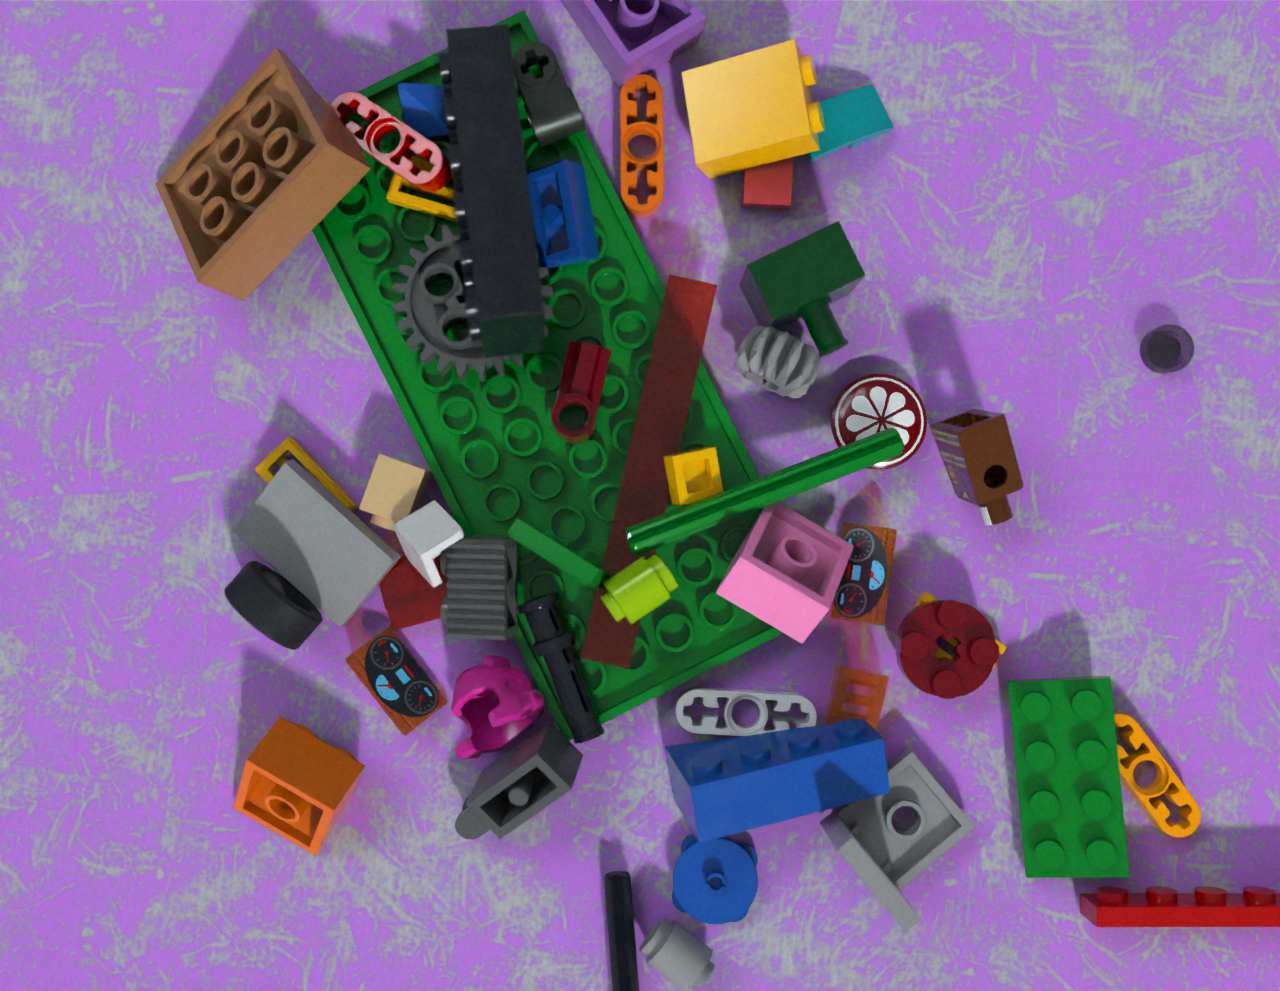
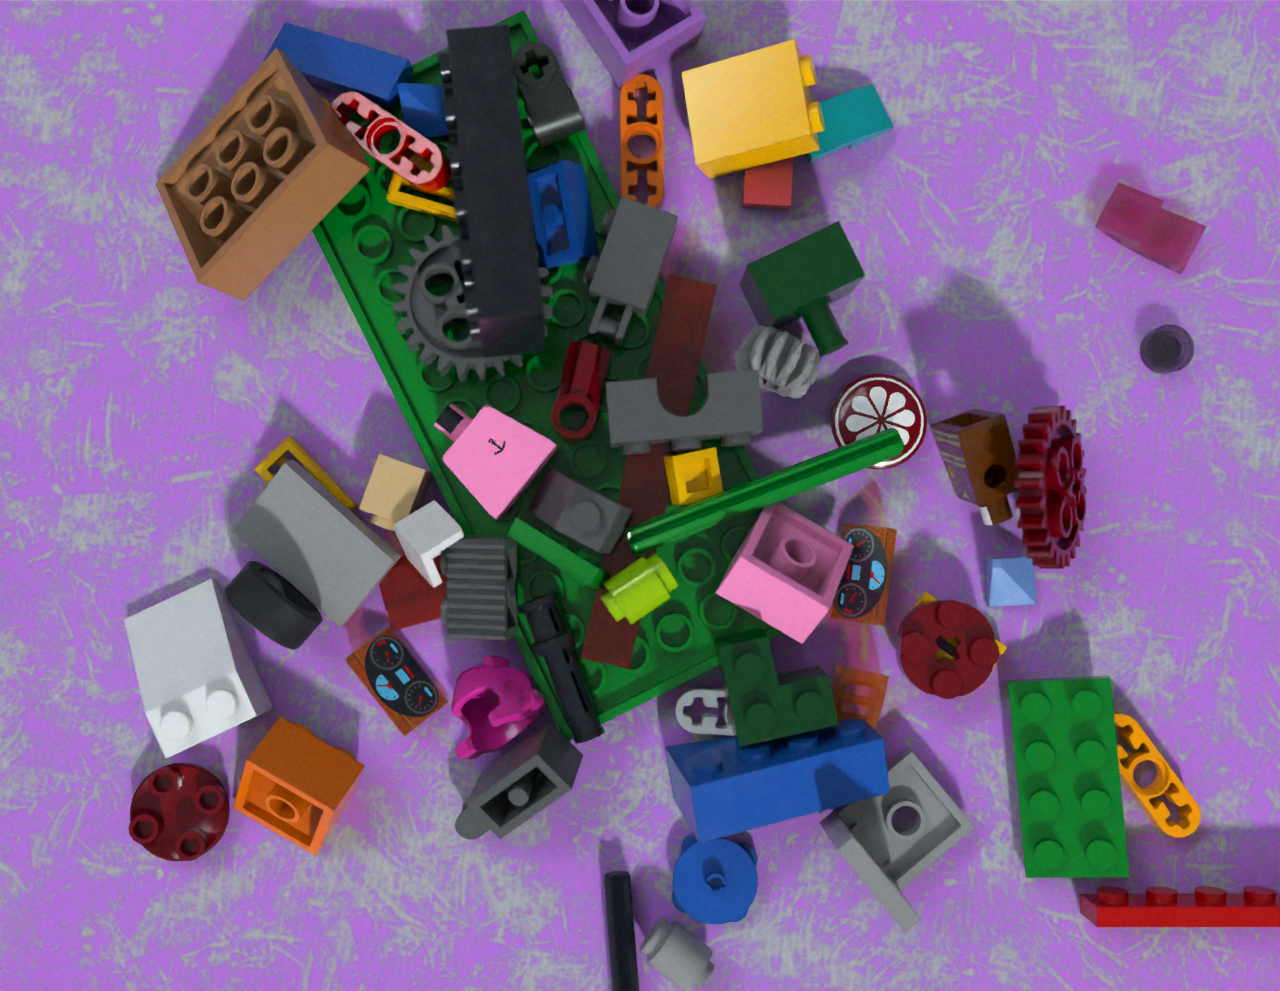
(179, 812): none -> dark red dish
(193, 668): none -> white slope
(344, 64): none -> blue tile
(493, 455): none -> bright pink torso
(580, 512): none -> dark grey slope
(628, 265): none -> dark grey brick
(728, 413): none -> dark grey arch
(769, 703): none -> dark green brick
(1009, 581): none -> medium blue slope
(1050, 487): none -> dark red gear
(1149, 230): none -> clear pink slope

